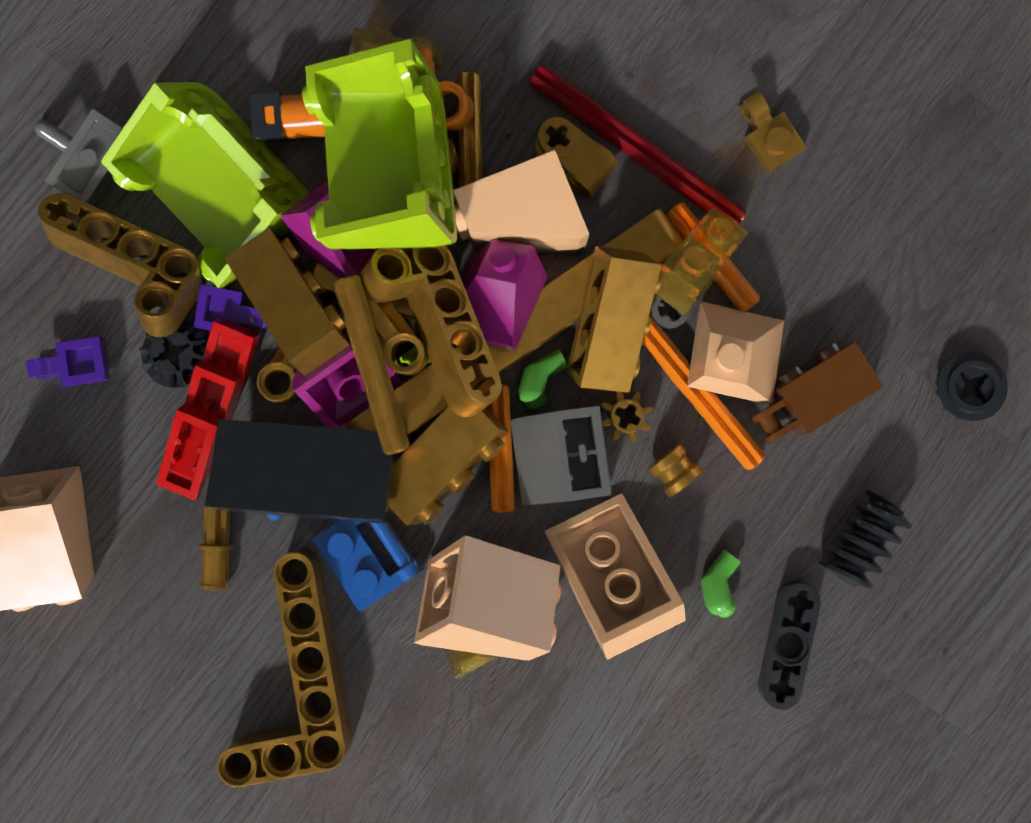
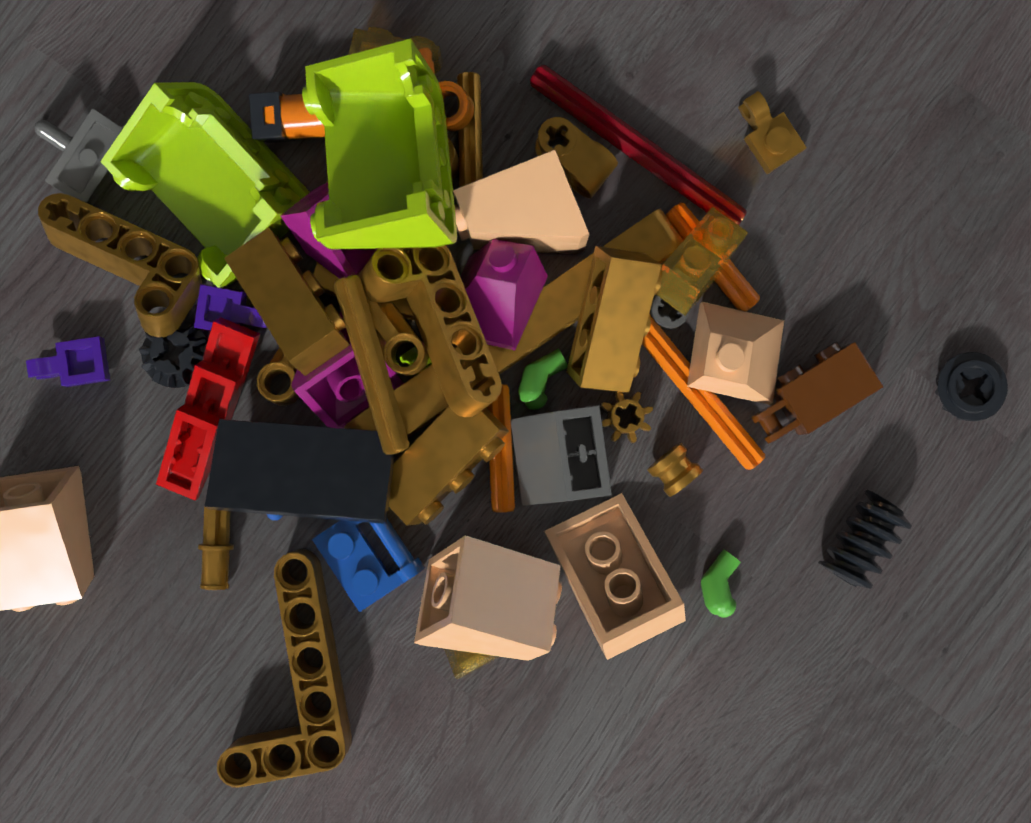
(772, 674): black beam -> none

